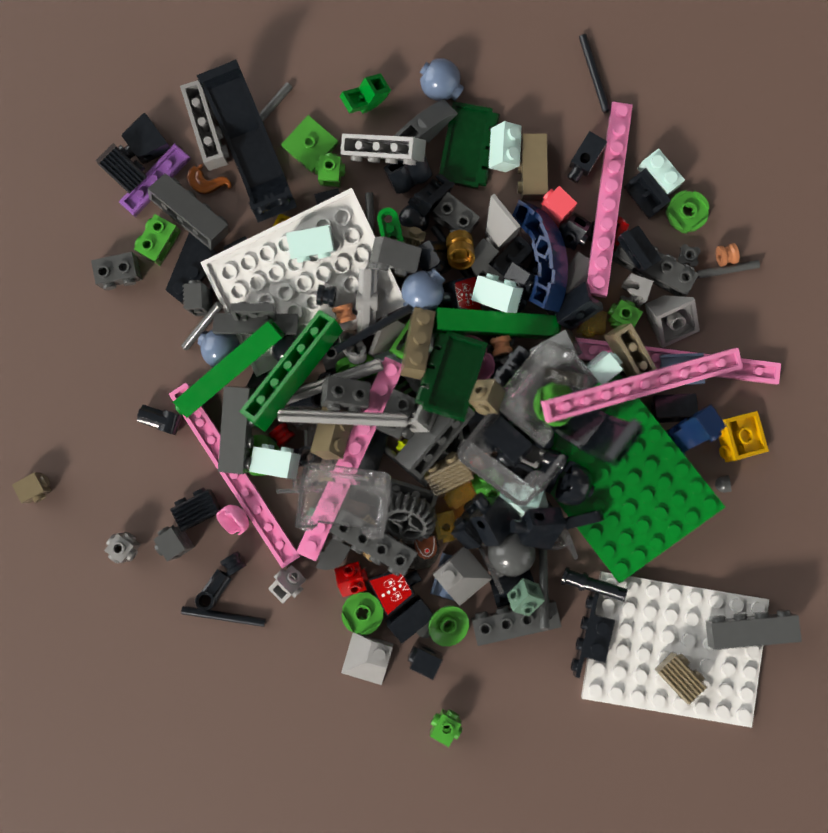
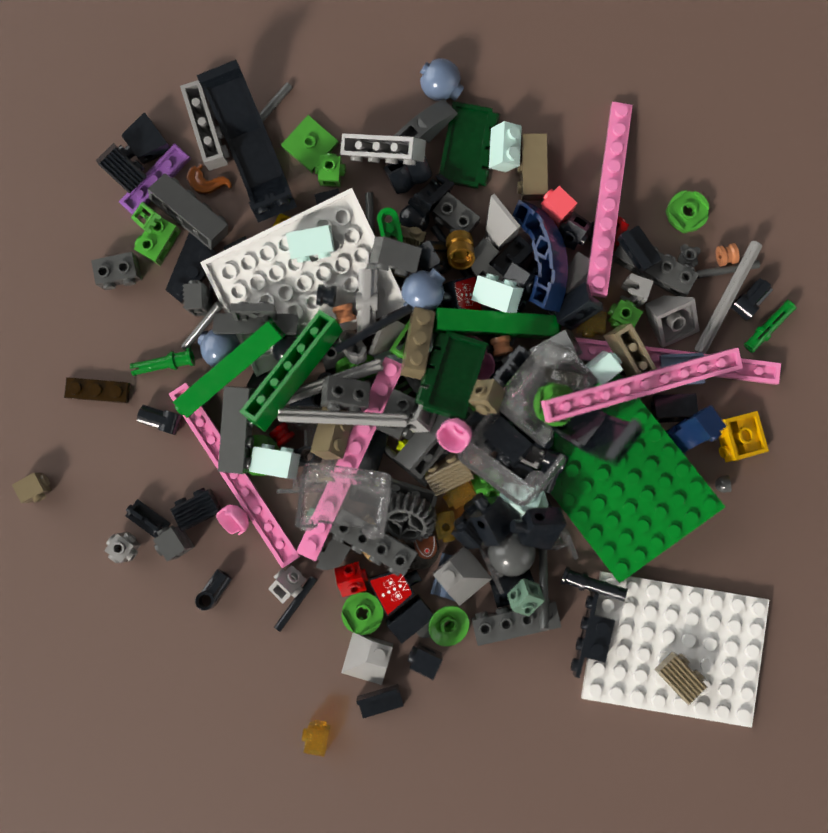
(97, 390): none -> dark brown plate
(146, 518): none -> black hinge
(149, 220): none -> bright green tile
(172, 360): none -> green pin
(217, 615): black bar -> none
(233, 563): black wheel -> none
(295, 603): none -> black bar
(316, 738): none -> clear yellow brick
(367, 96): green brick -> none
(380, 701): none -> black panel
(446, 734): bright green brick -> none
(454, 435): none -> bright pink hair
(575, 485): black cylinder -> none
(584, 519): black beam -> none
(590, 151): black torso -> none
(594, 73): black bar -> none
(647, 193): black hinge -> none
(662, 171): light aqua brick -> none
(728, 297): none -> light grey axle
(749, 302): none -> black piece
(753, 343): none -> green pin
(753, 630): dark grey brick -> none

